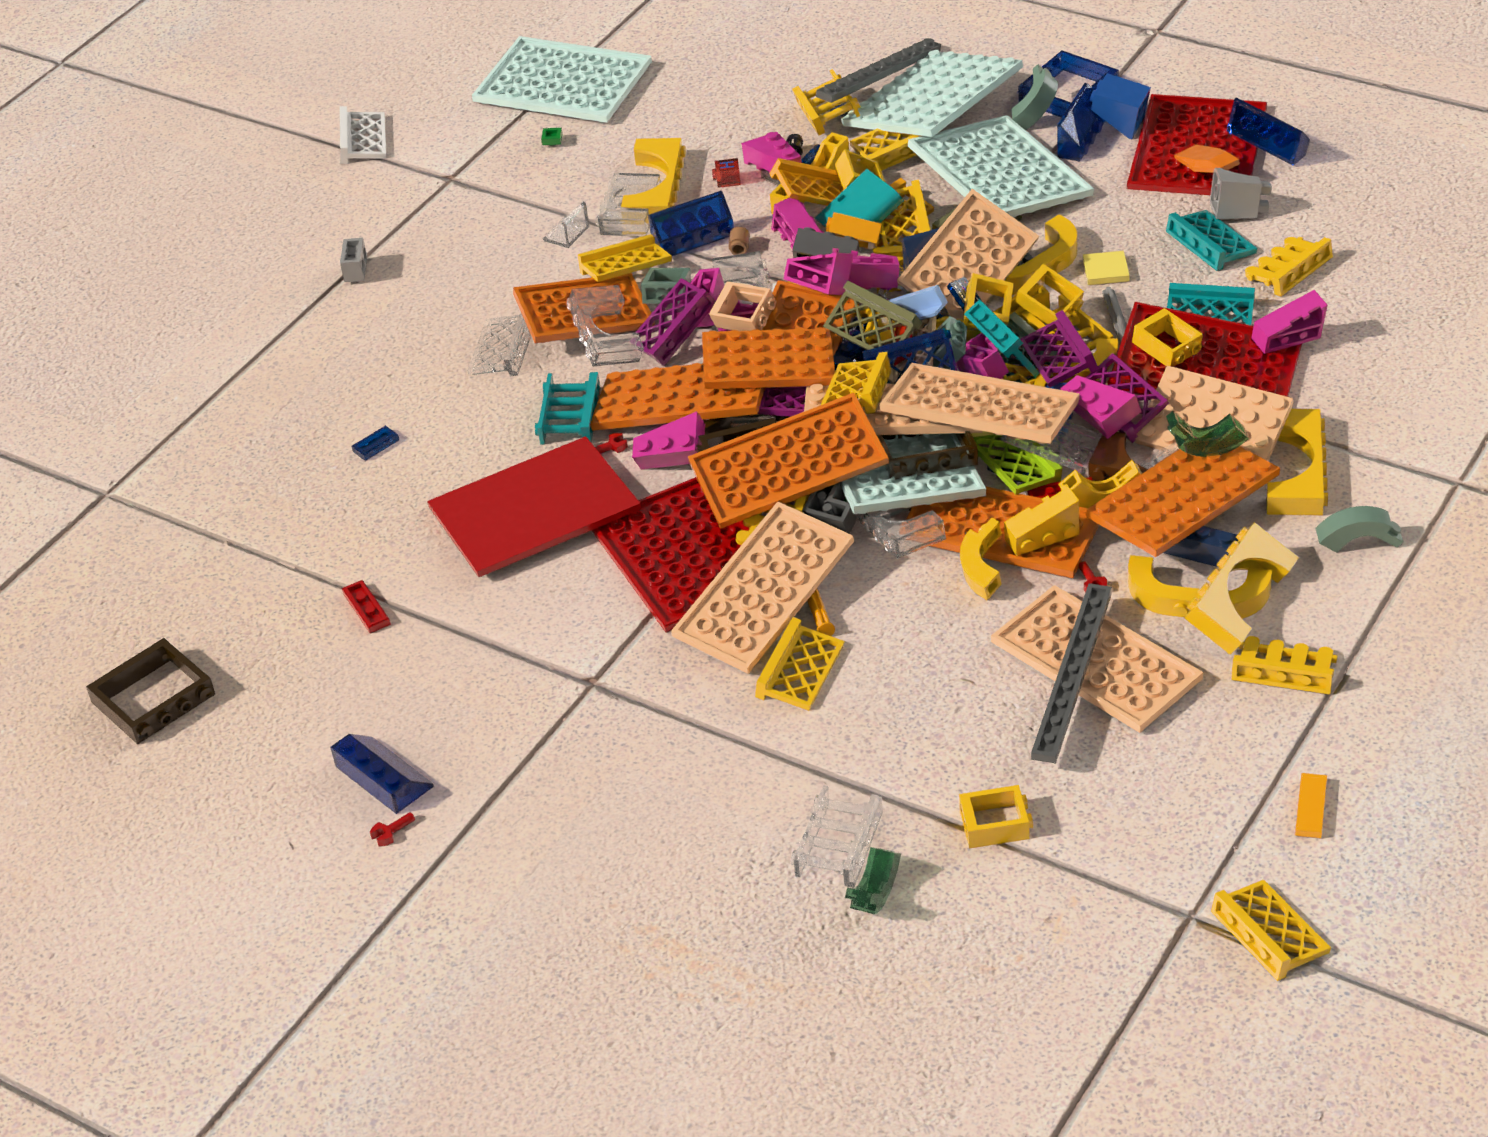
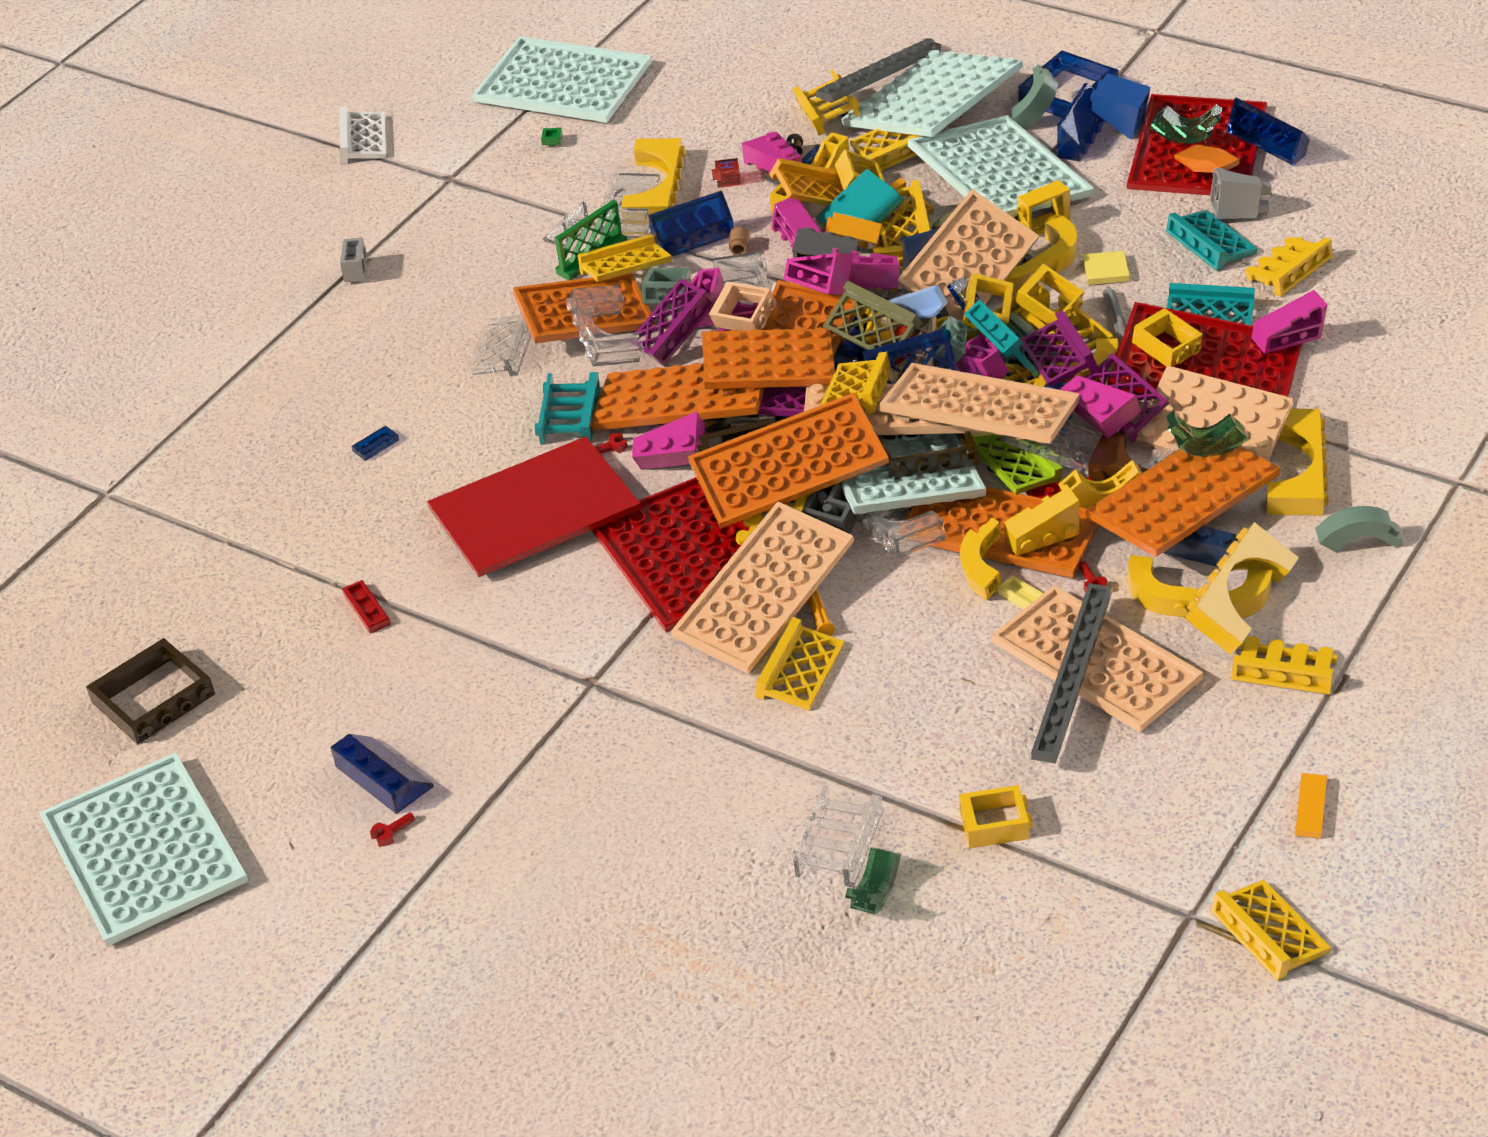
(142, 848): none -> light aqua plate
(570, 268): none -> green fence
(1018, 592): none -> light yellow tile
(1054, 191): none -> yellow window
(1185, 130): none -> clear green arch

